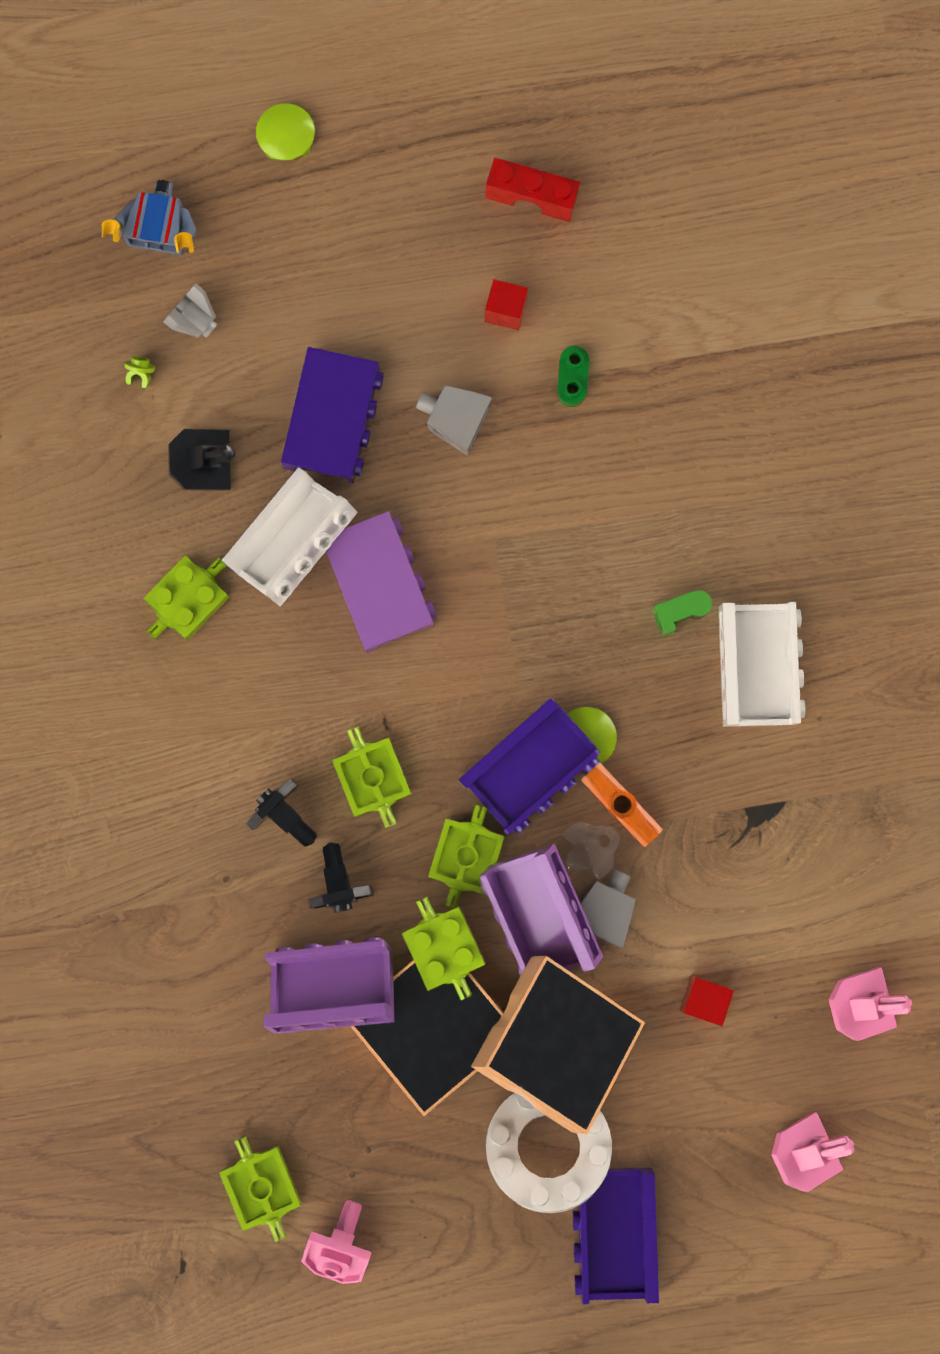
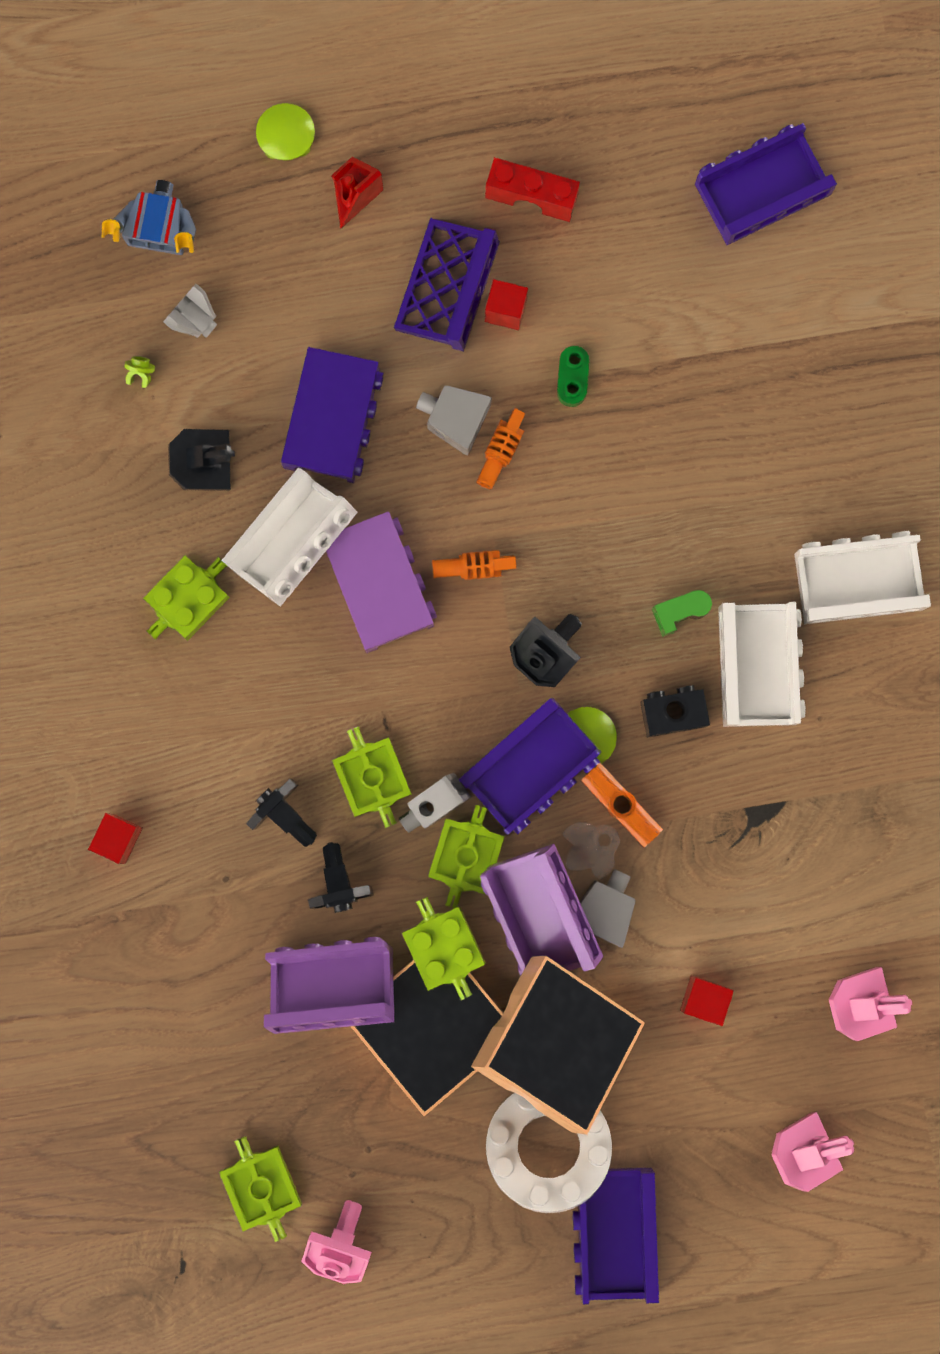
(115, 838): none -> red piece
(355, 188): none -> red slope
(445, 797): none -> light grey torso
(472, 283): none -> dark purple fence
(474, 565): none -> orange hinge
(501, 448): none -> orange hinge
(544, 652): none -> black piece
(693, 714): none -> black brick
(763, 184): none -> dark purple panel
(860, 578): none -> white panel

